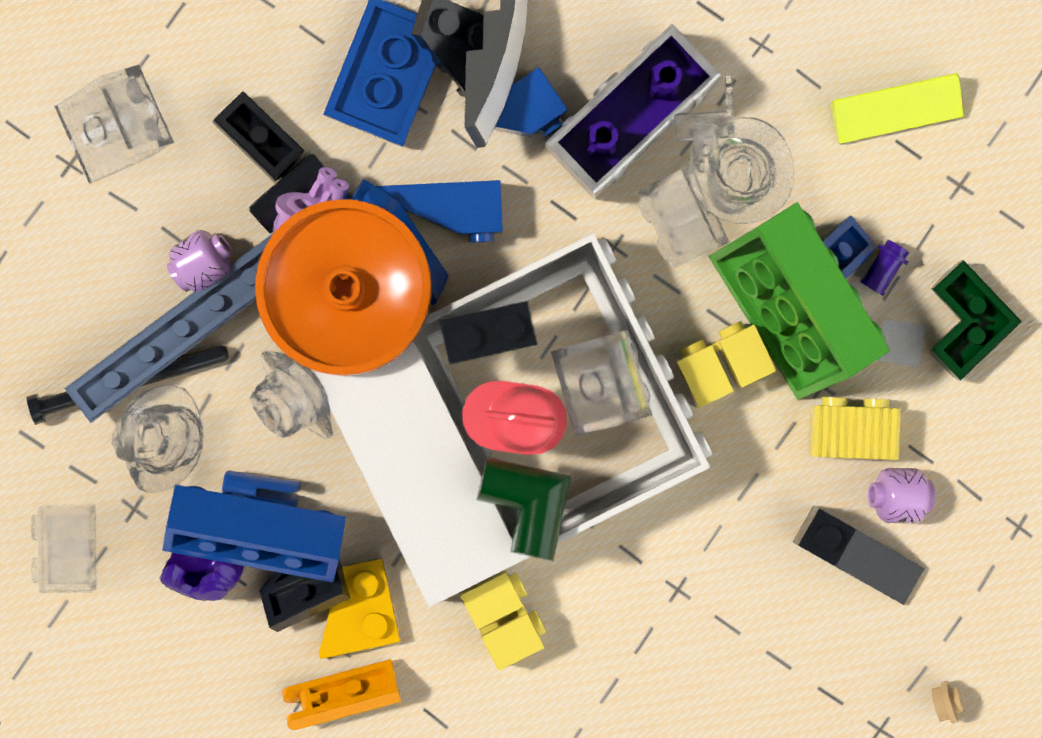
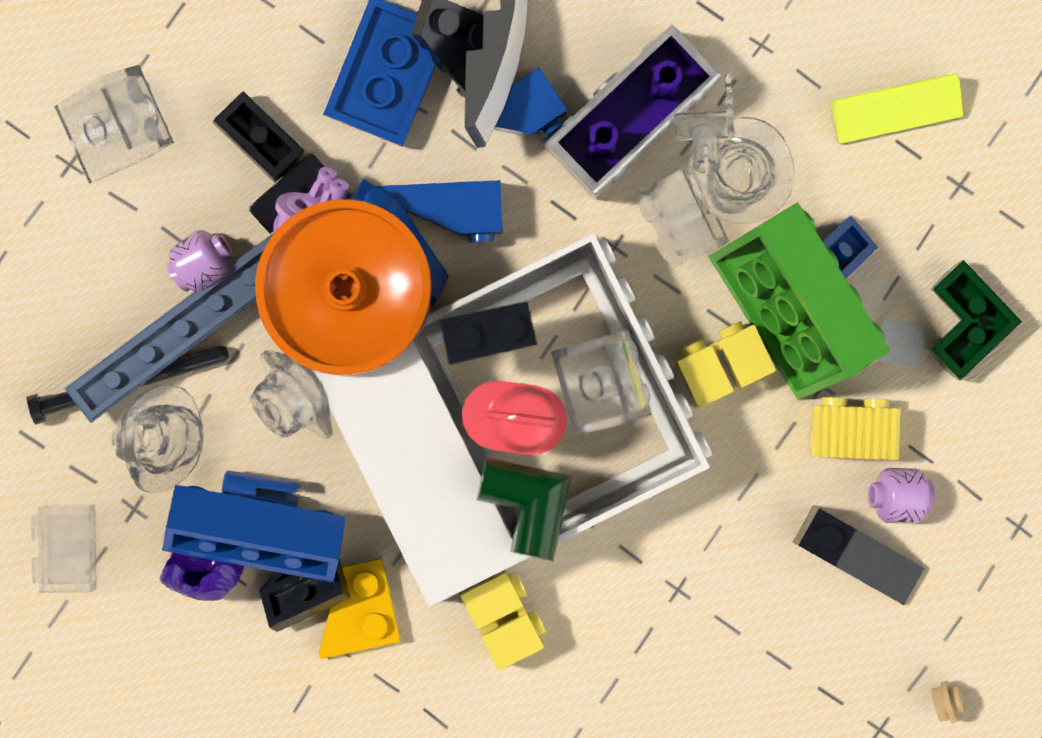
(342, 694): light orange hinge -> none
(885, 267): dark purple pin -> none

